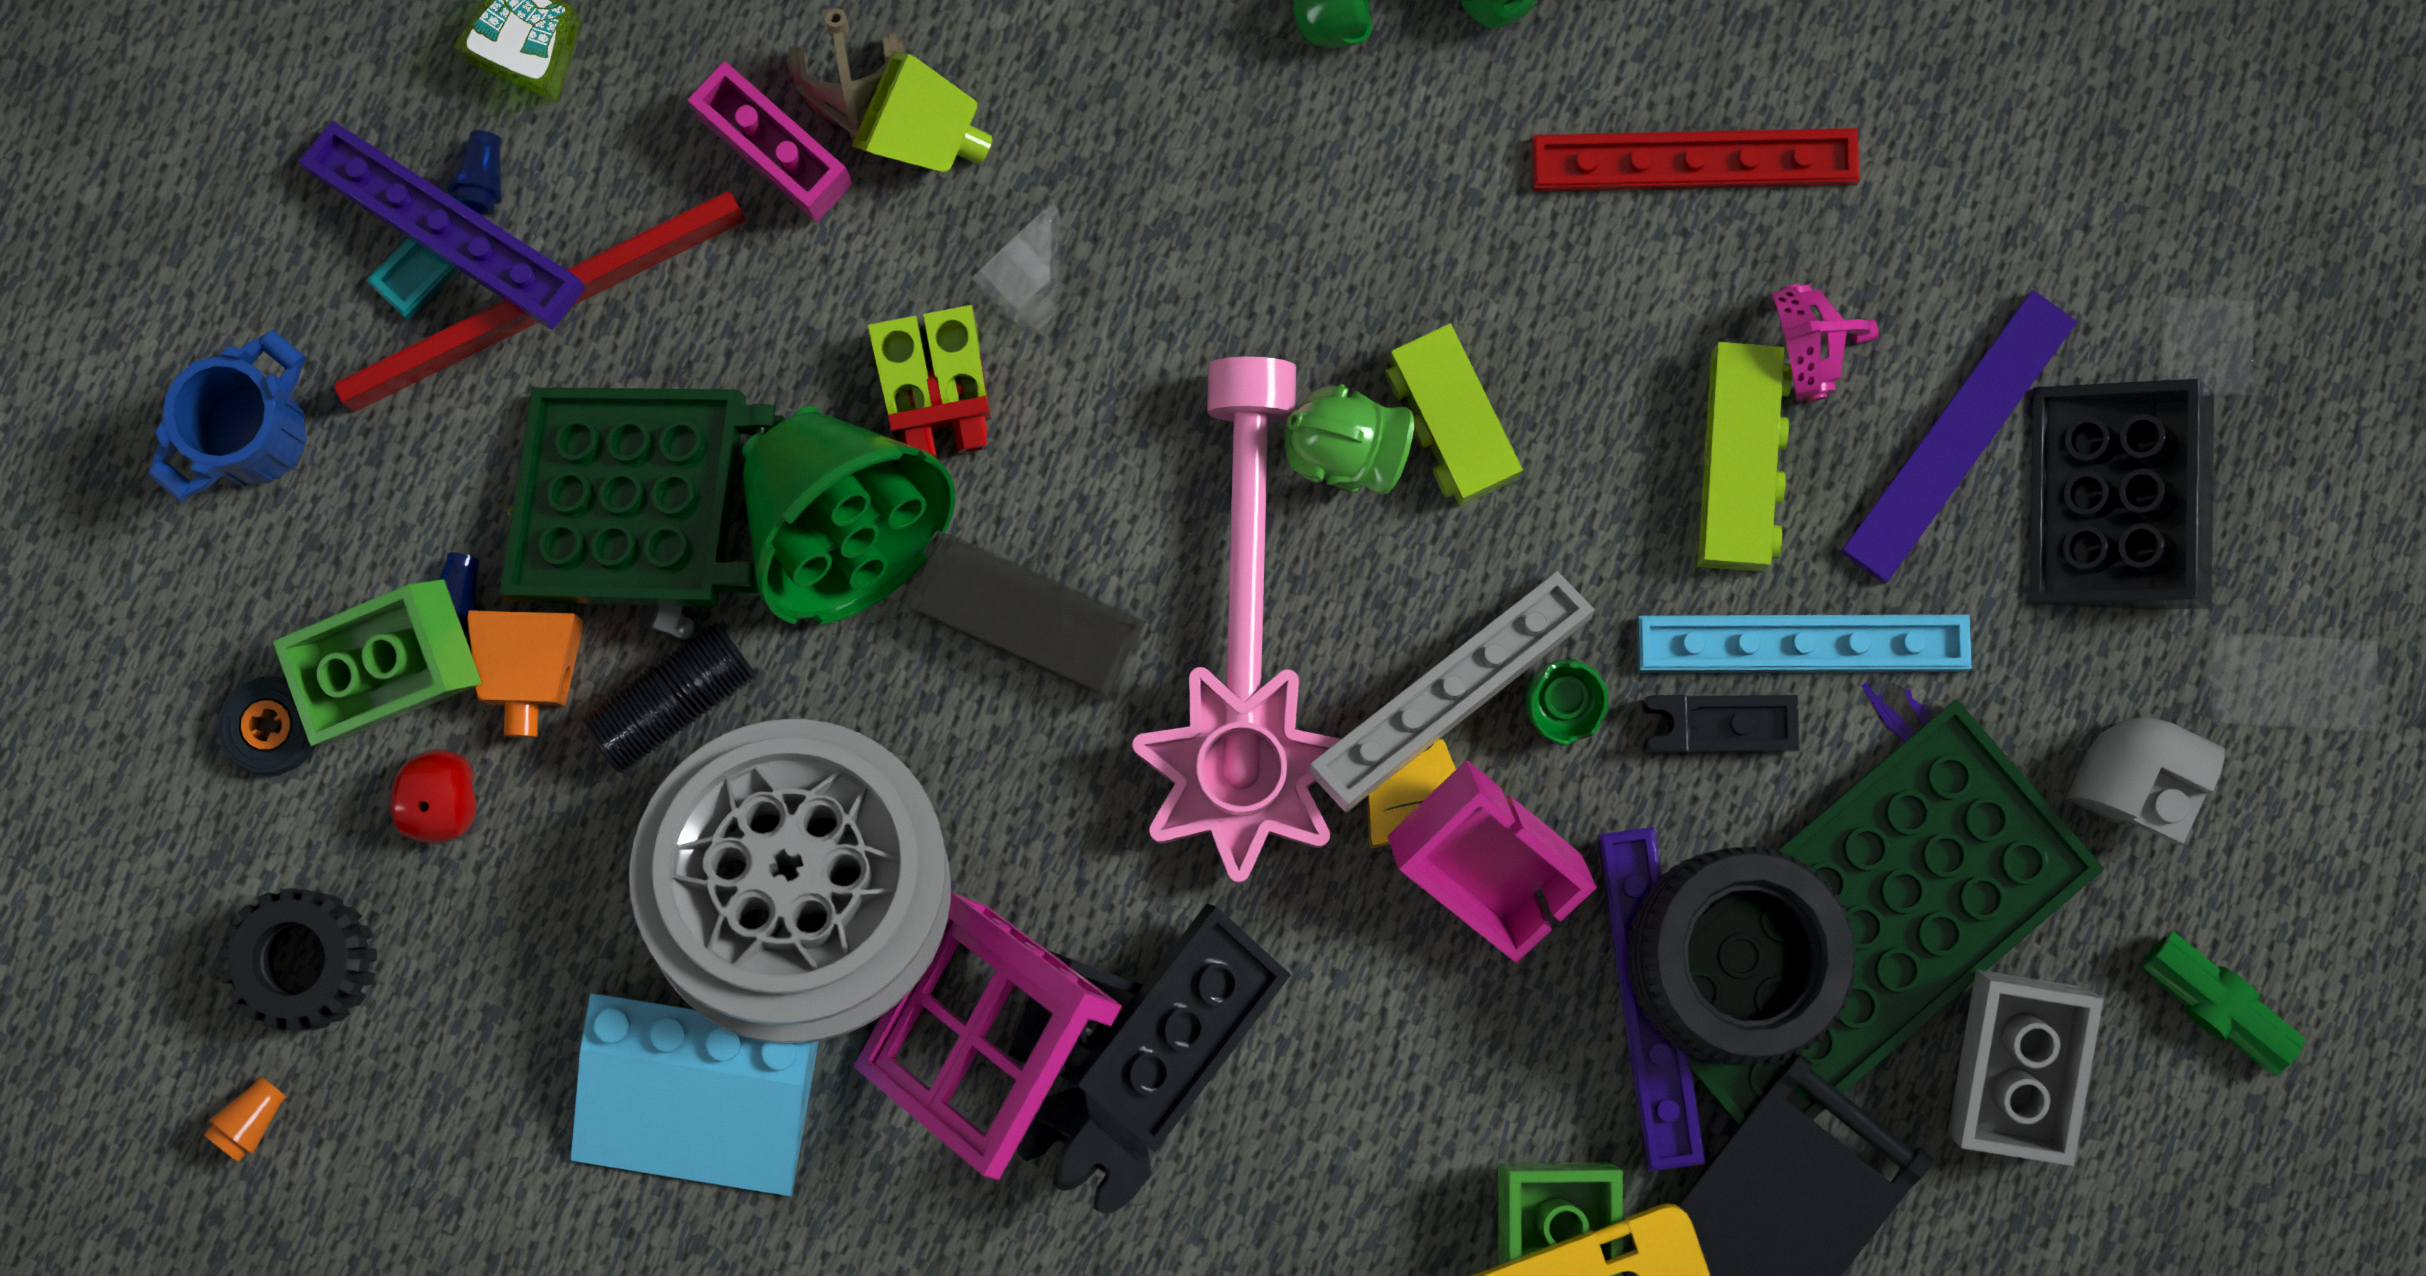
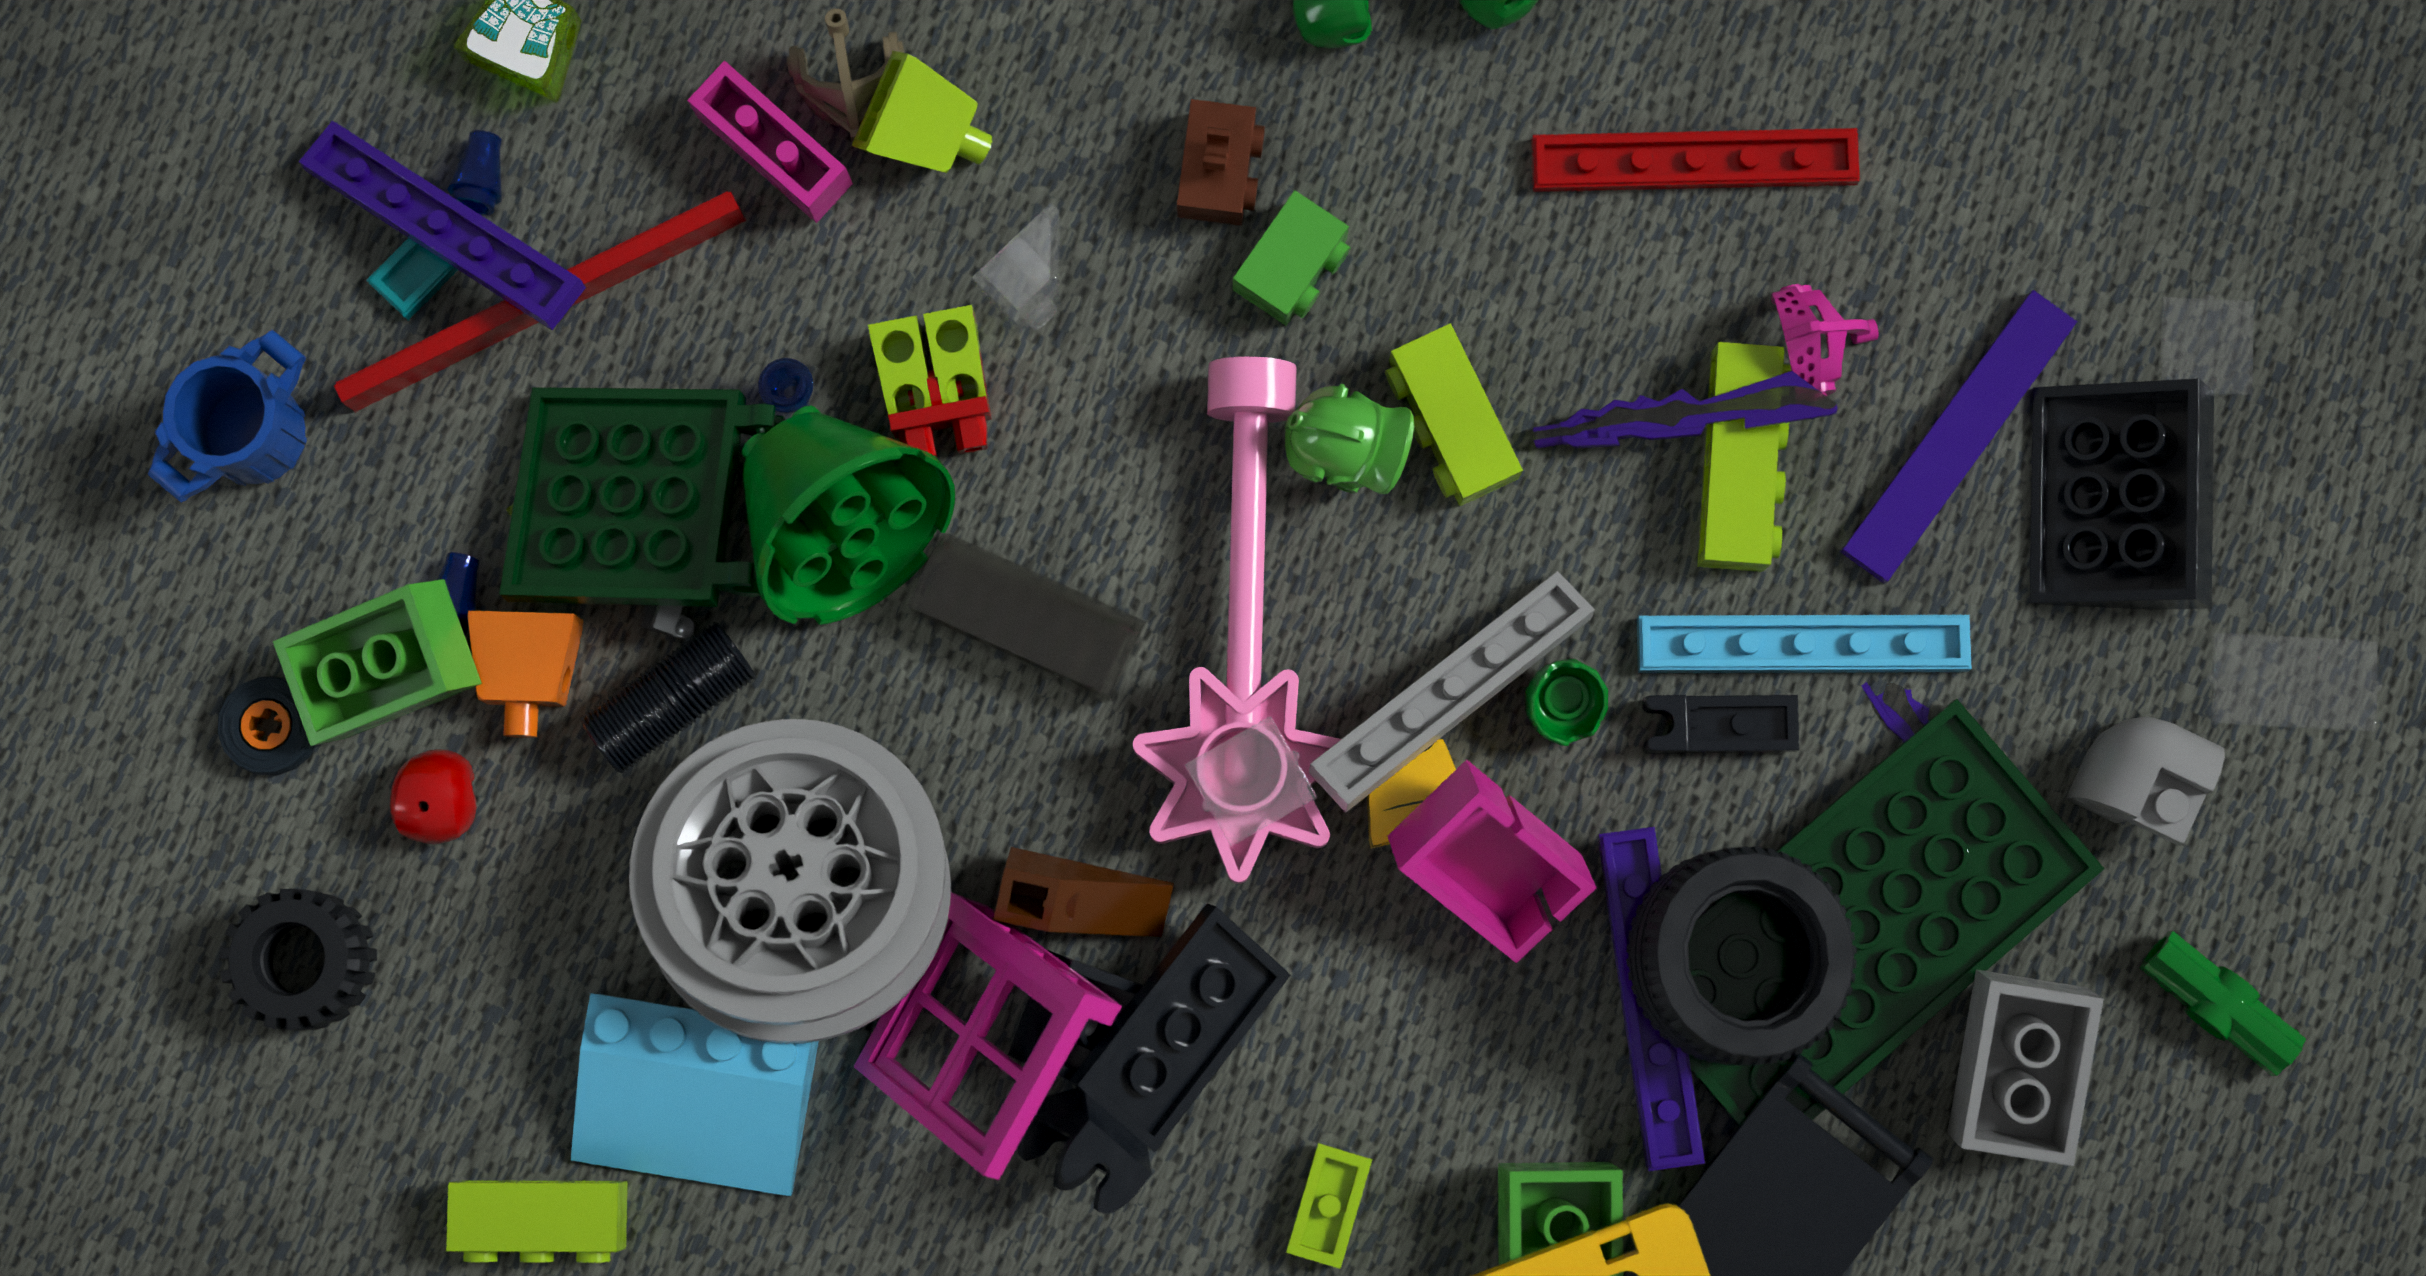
(245, 1119): orange cone -> none
(536, 1219): none -> lime brick
(781, 375): none -> clear blue cone
(1079, 897): none -> reddish brown slope
(1218, 162): none -> copper brick
(1250, 781): none -> clear piece
(1292, 258): none -> bright green brick
(1329, 1205): none -> lime plate
(1681, 415): none -> dark purple sword

